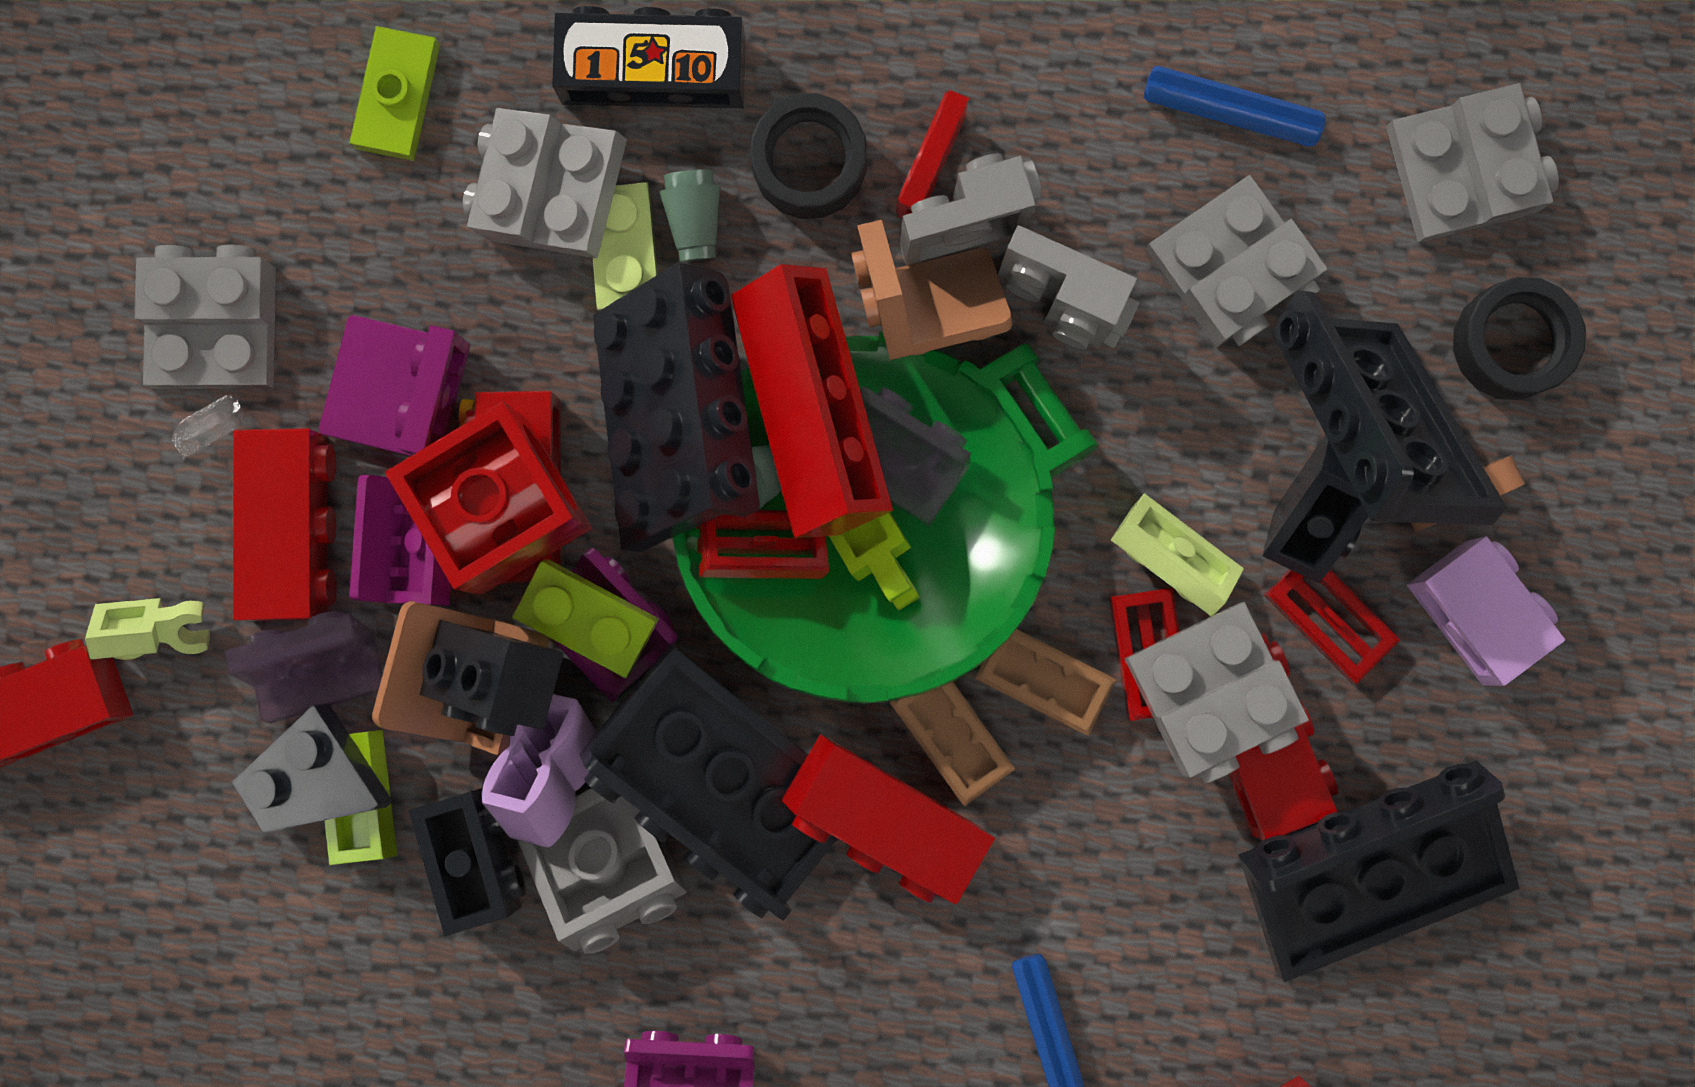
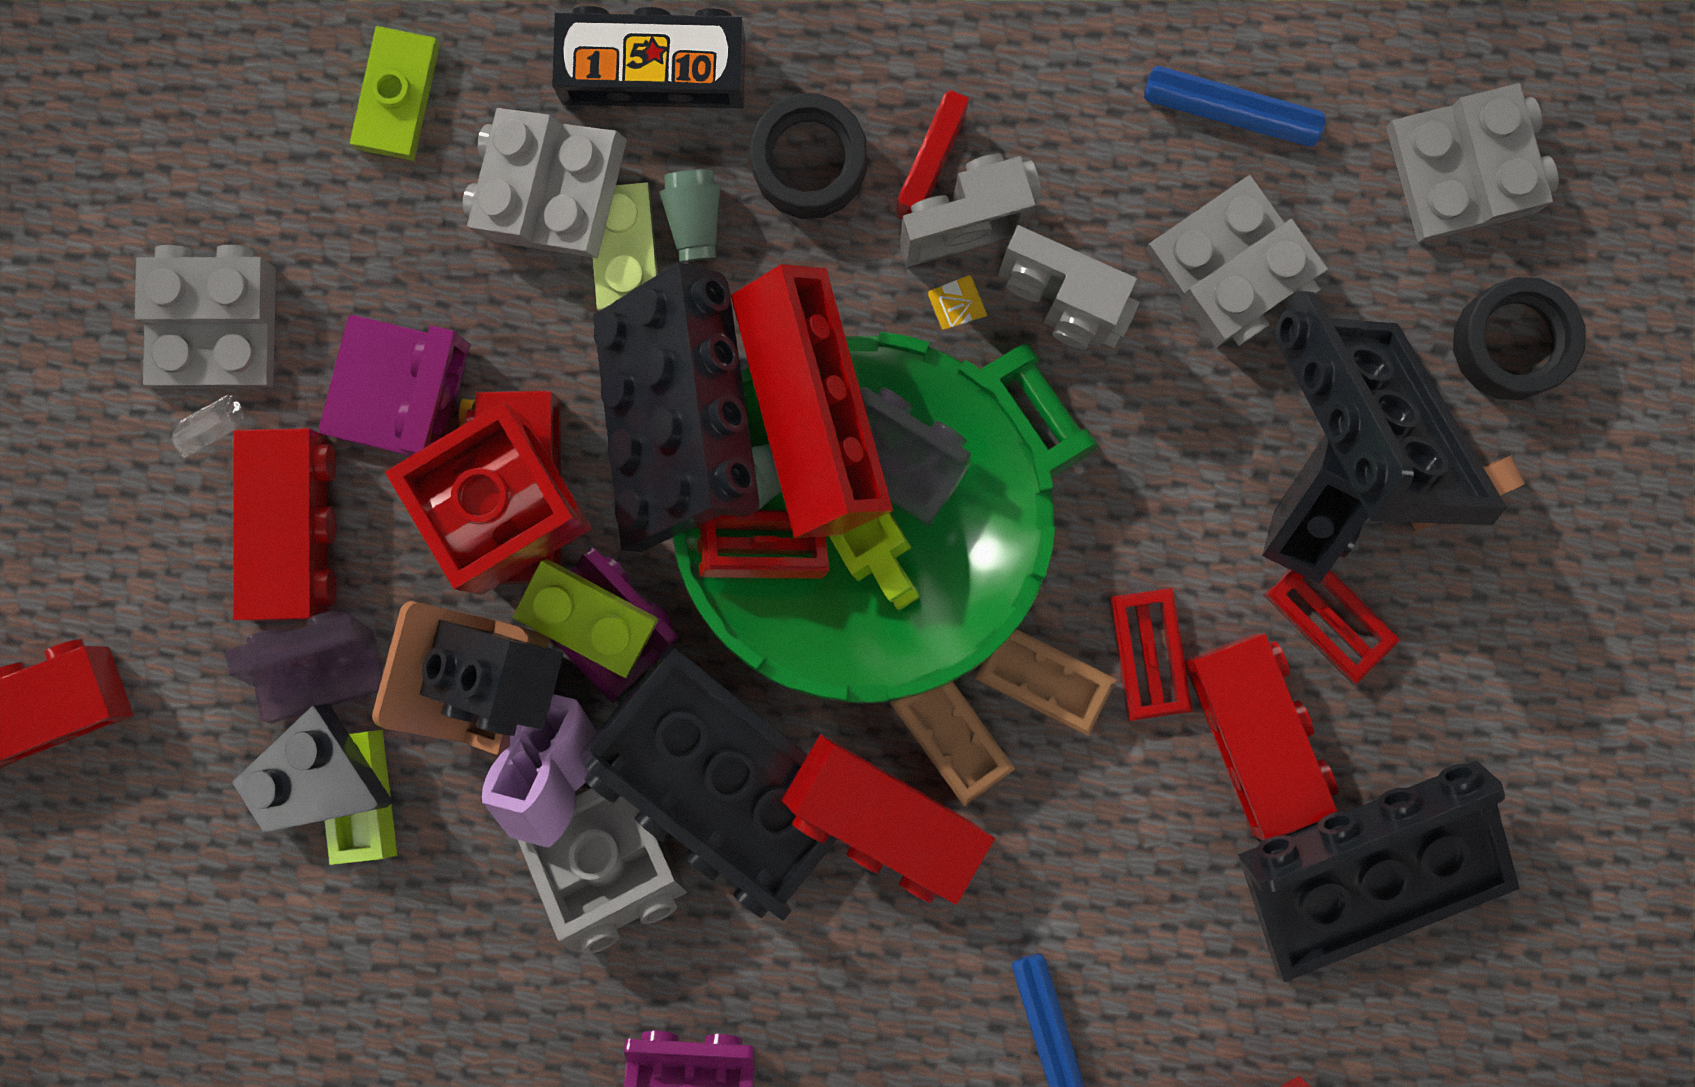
(138, 626): yellowish green plate -> none
(389, 552): magenta bracket -> none
(466, 862): black brick -> none
(931, 300): nougat bracket -> none
(1177, 555): yellowish green plate -> none
(1217, 694): light grey plate -> none
(1487, 611): lavender brick -> none

